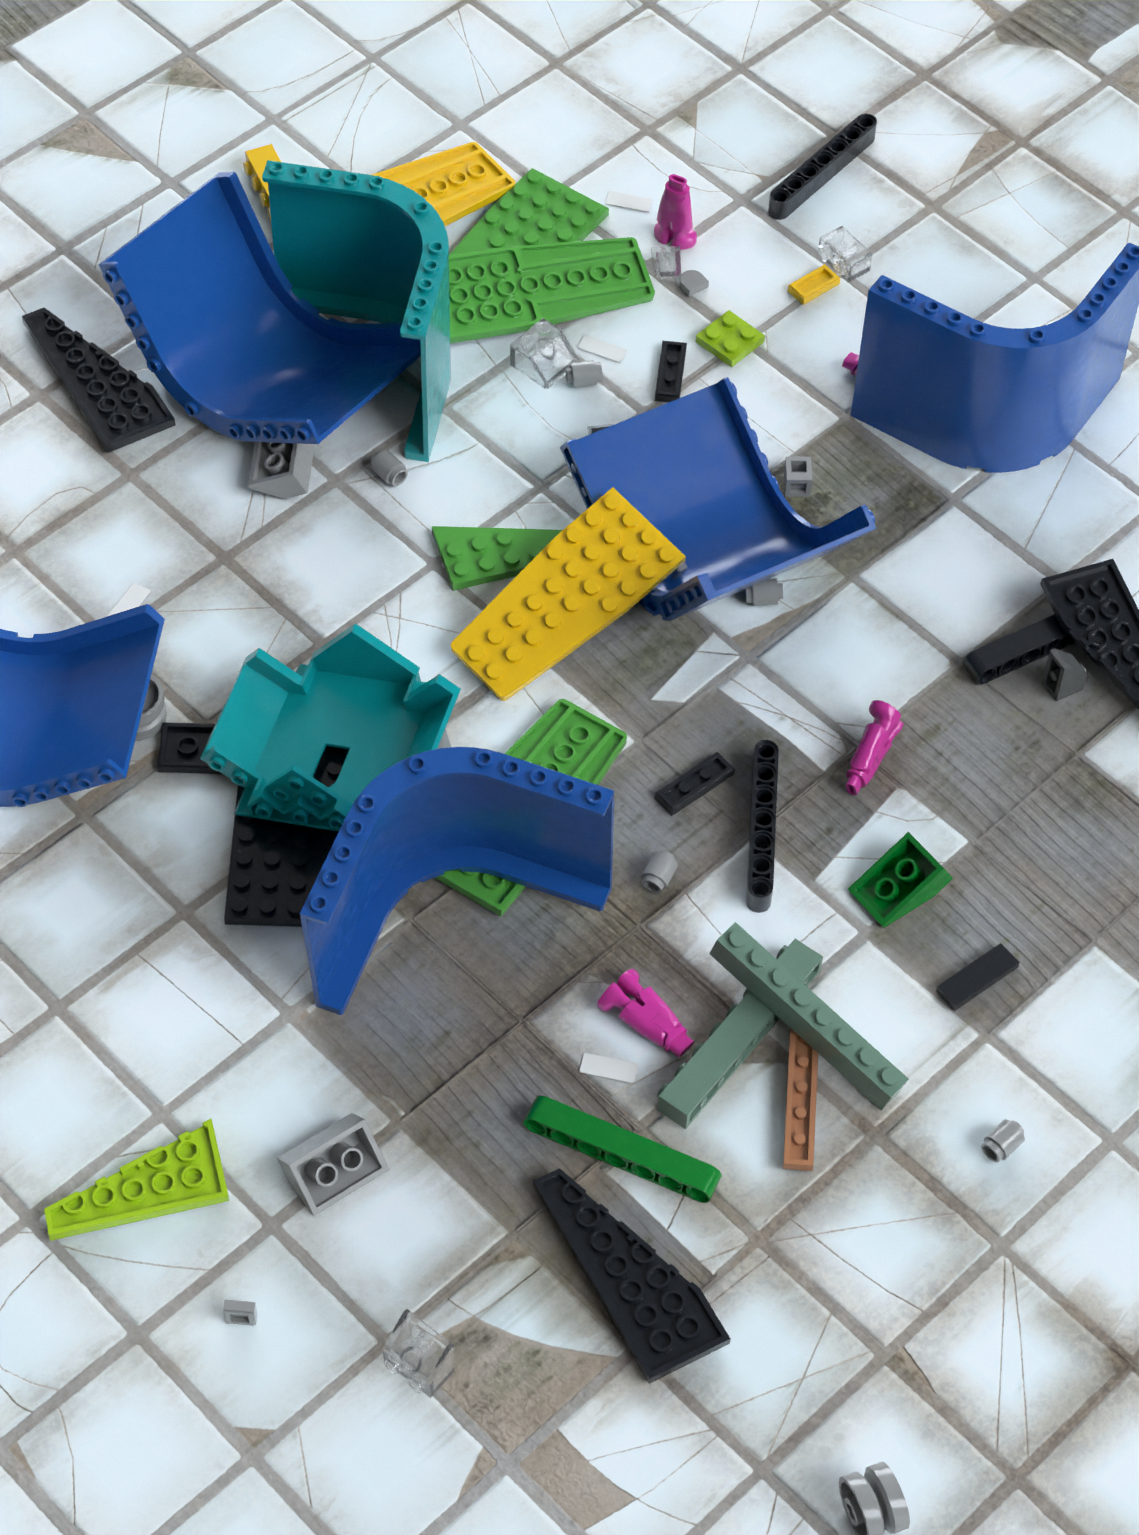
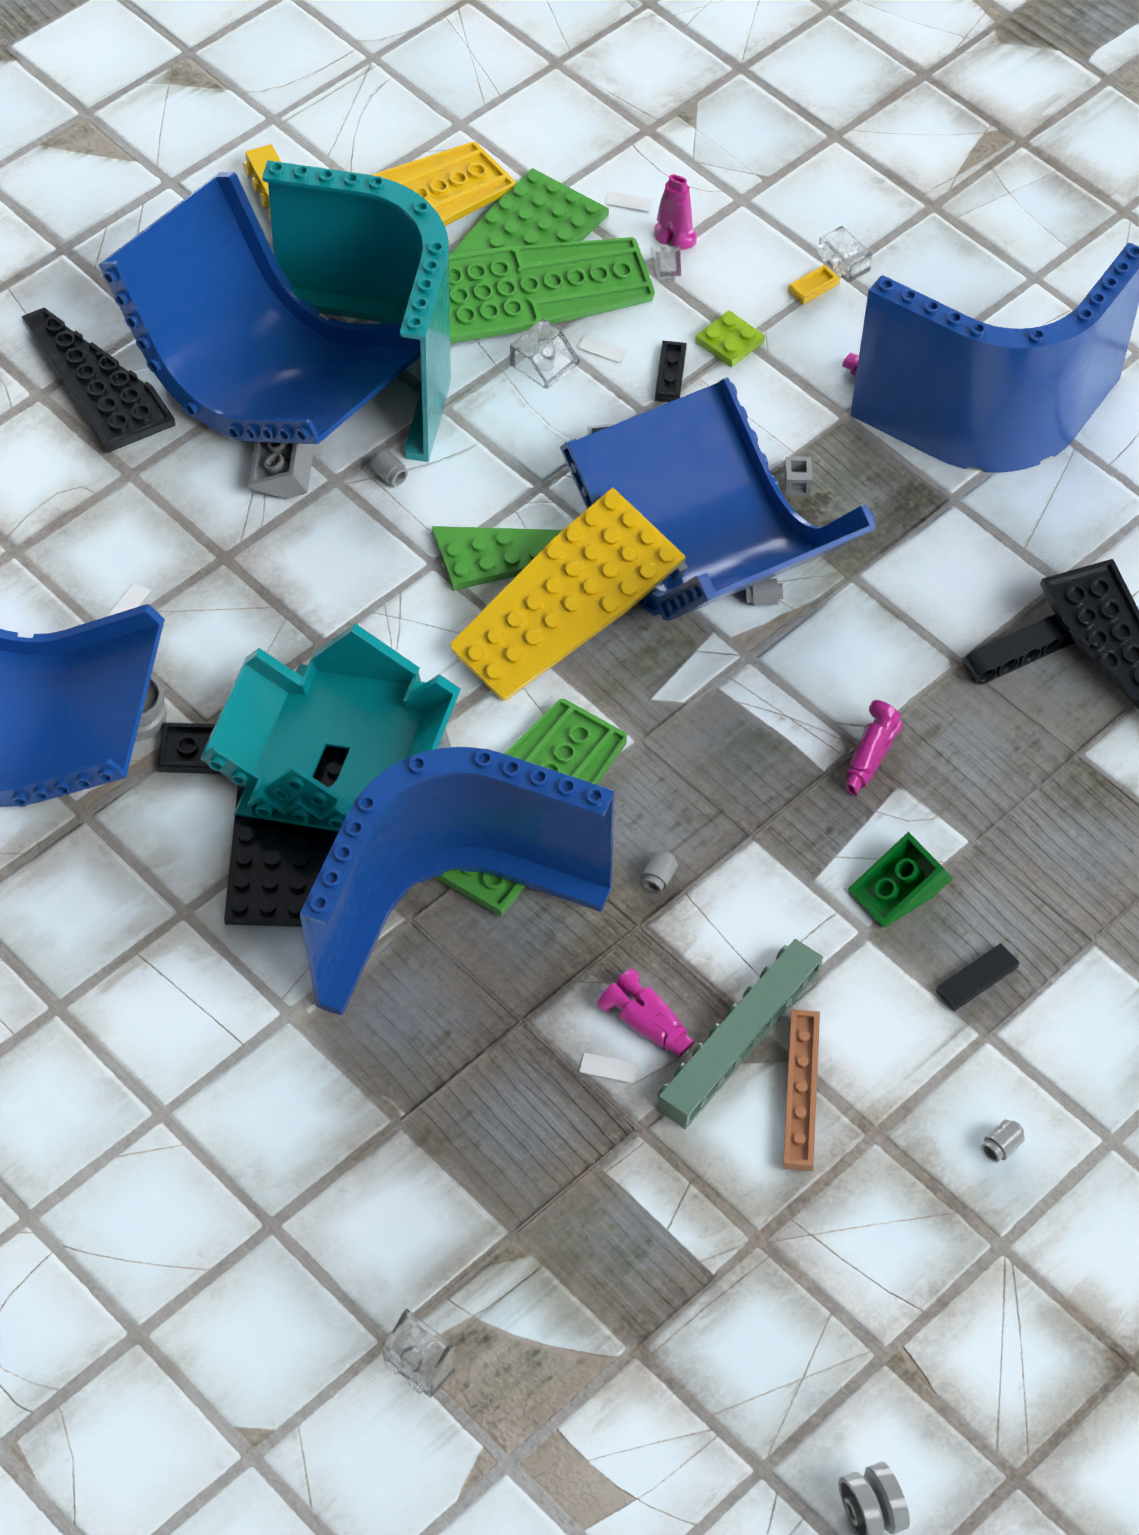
(154, 1185): lime wing -> none
(240, 1312): light grey tile -> none
(333, 1163): light grey slope -> none
(584, 373): light grey brick -> none
(622, 1149): green beam -> none
(650, 1303): black wing -> none
(693, 282): light grey tile -> none
(694, 783): black tile -> none
(761, 835): black beam -> none
(808, 1016): sand green brick -> none
(822, 166): black beam -> none
(1063, 675): dark grey slope -> none

